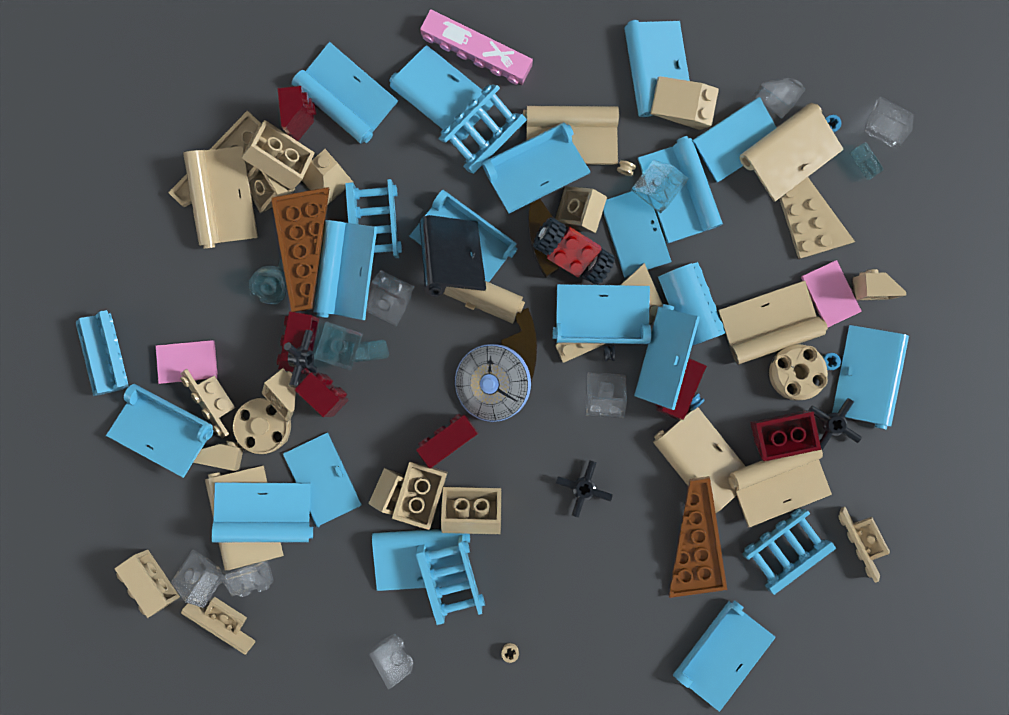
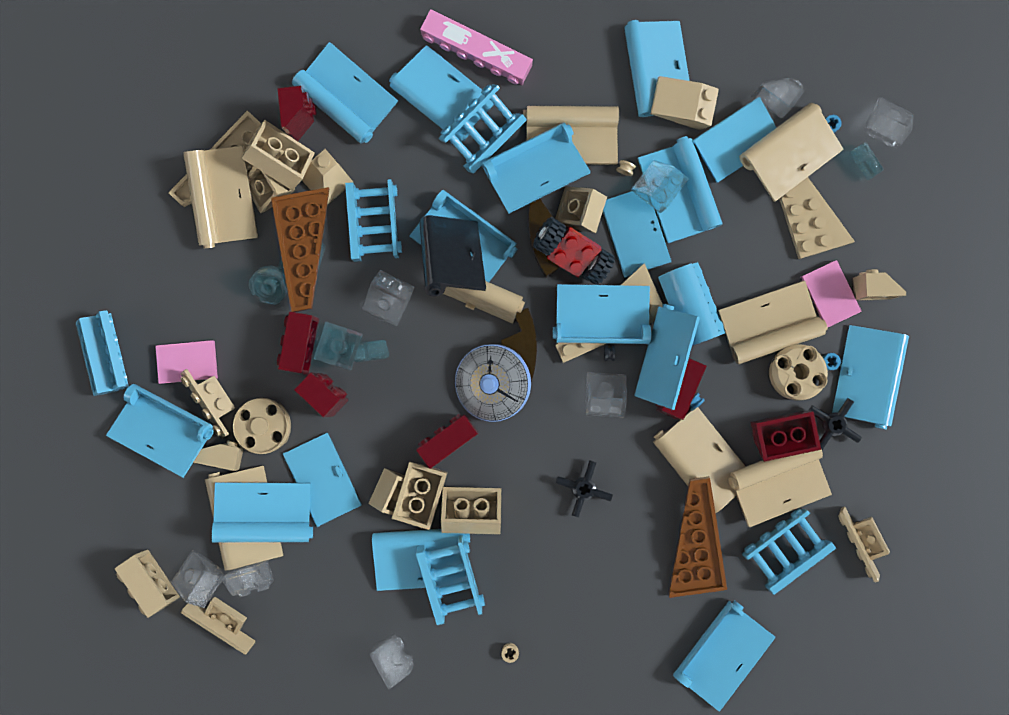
(280, 394): tan slope -> none
(300, 358): black bar -> none
(345, 269): medium azure door -> none

